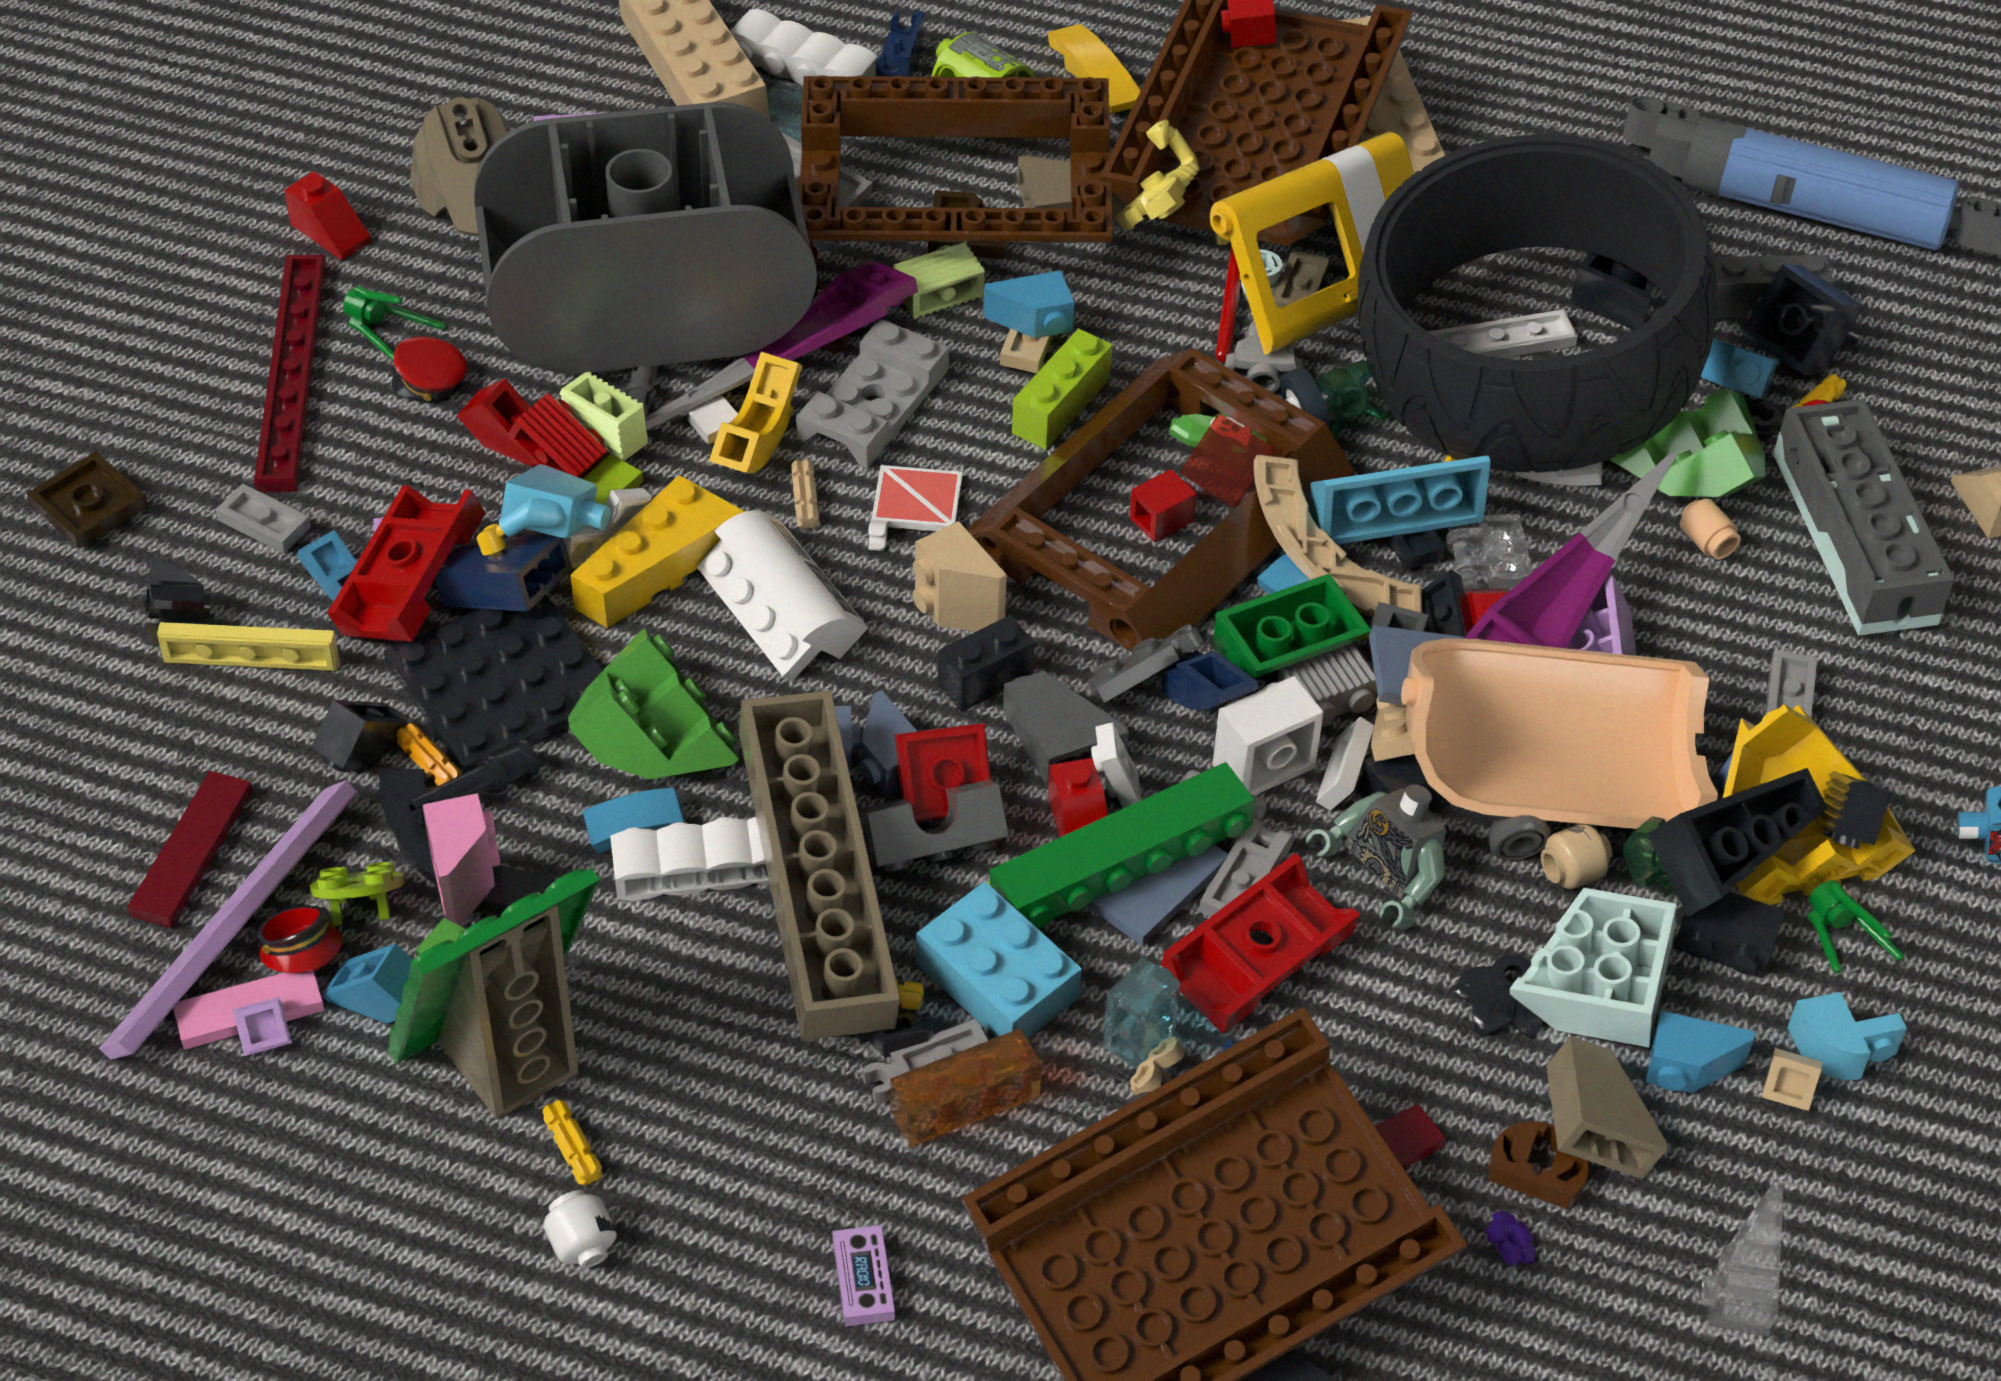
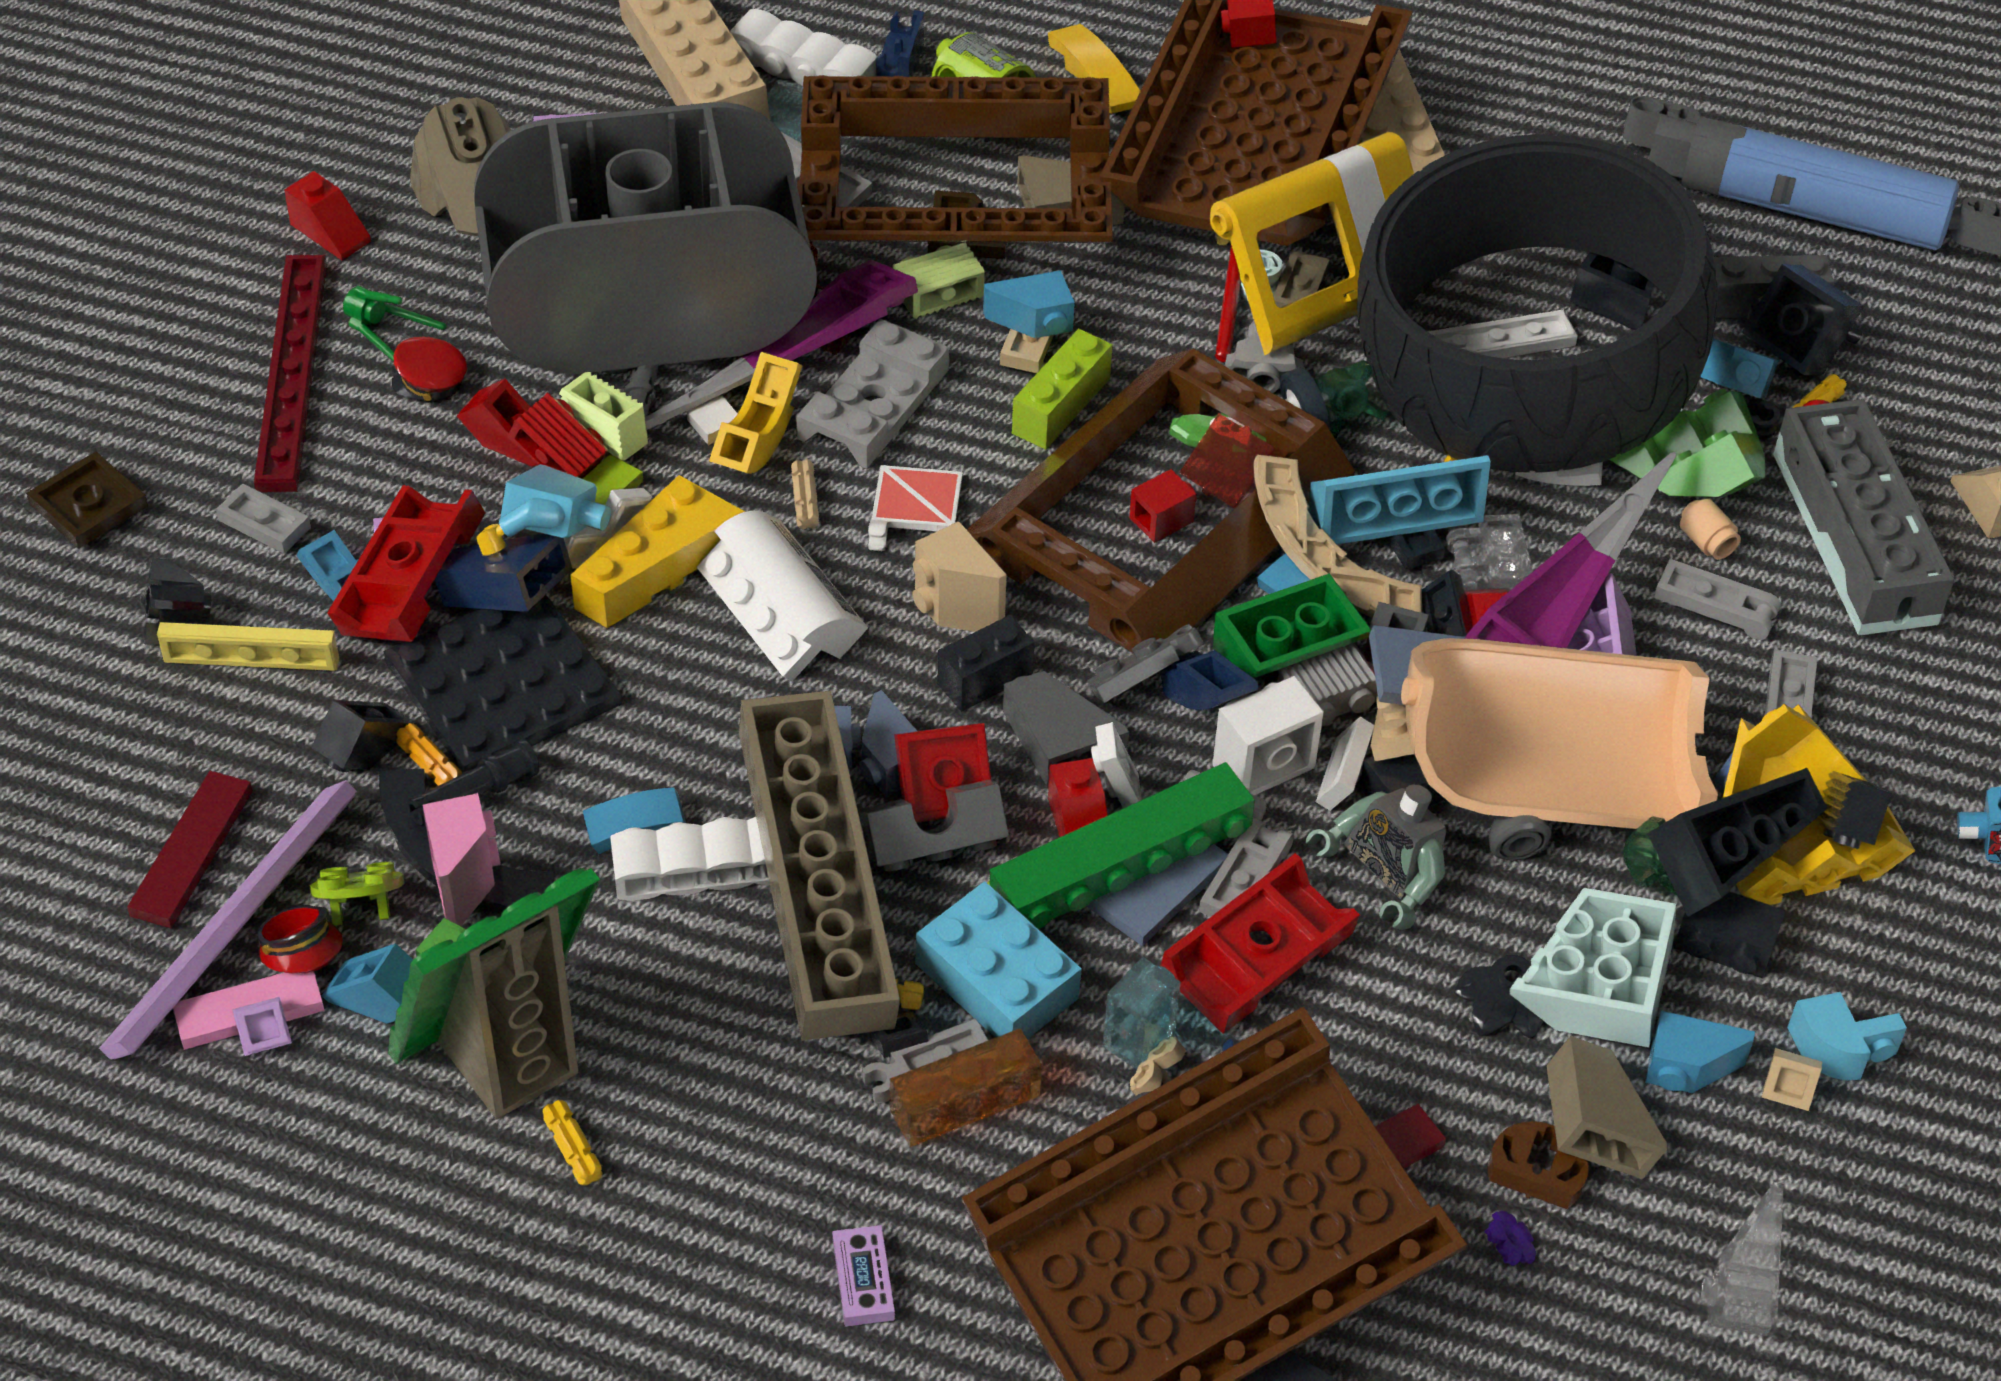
(579, 1229): white head -> none
(649, 716): bright green brick -> none
(1162, 193): light yellow animal -> none
(1576, 856): tan head -> none
(1718, 598): none -> light grey plate
(1836, 908): green plant -> none

